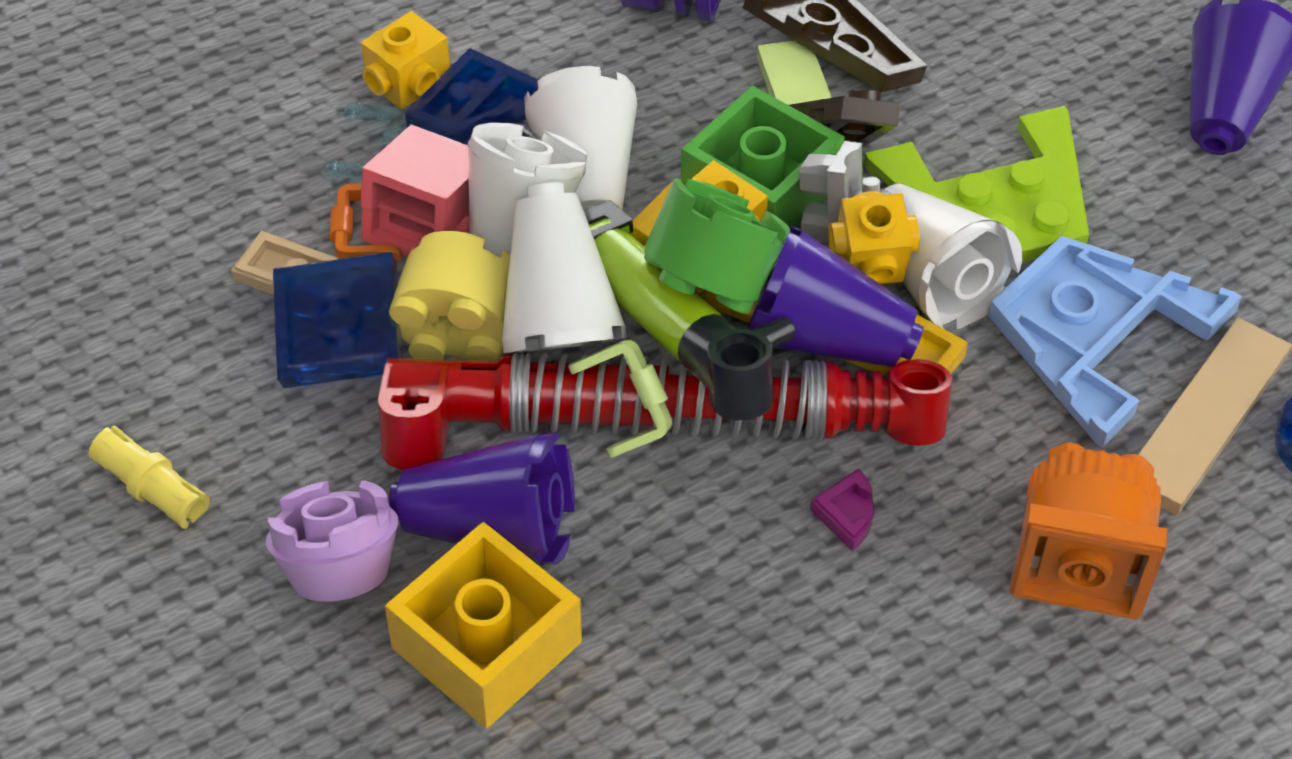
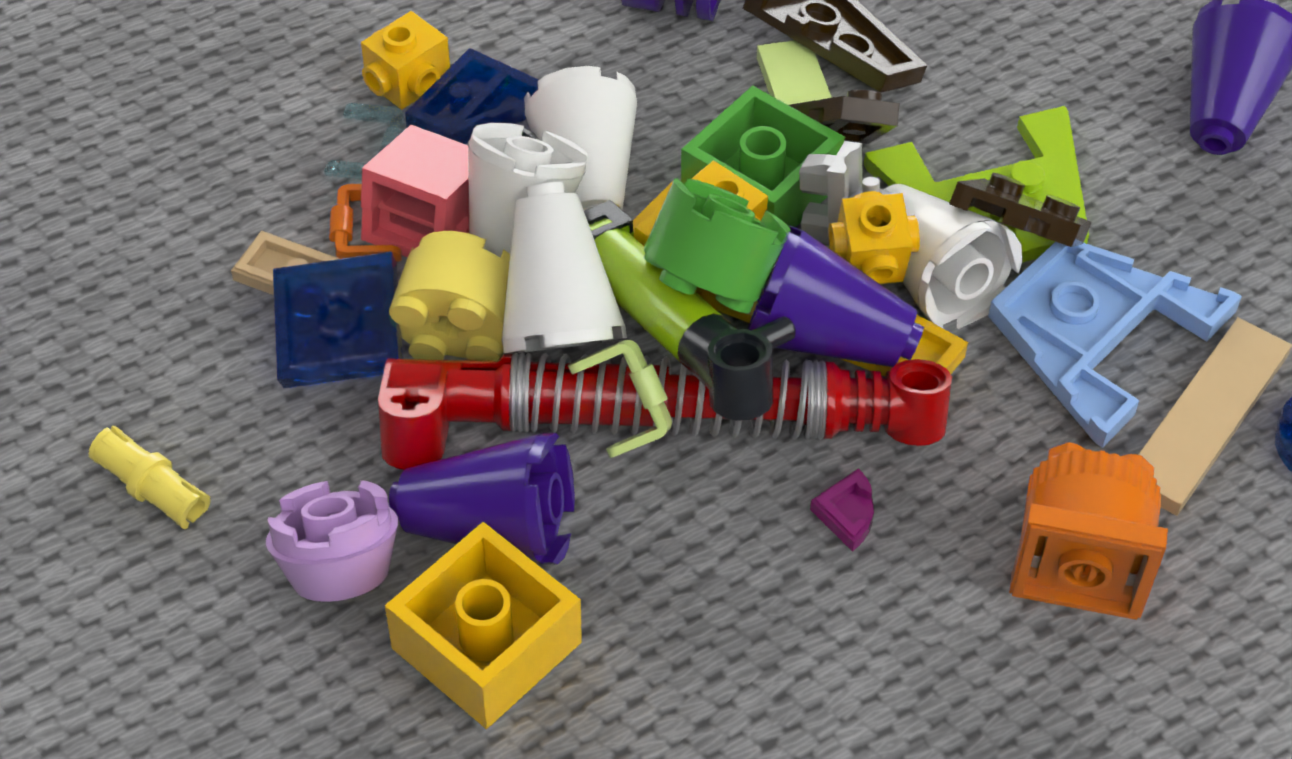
(1003, 197): none -> dark brown wing

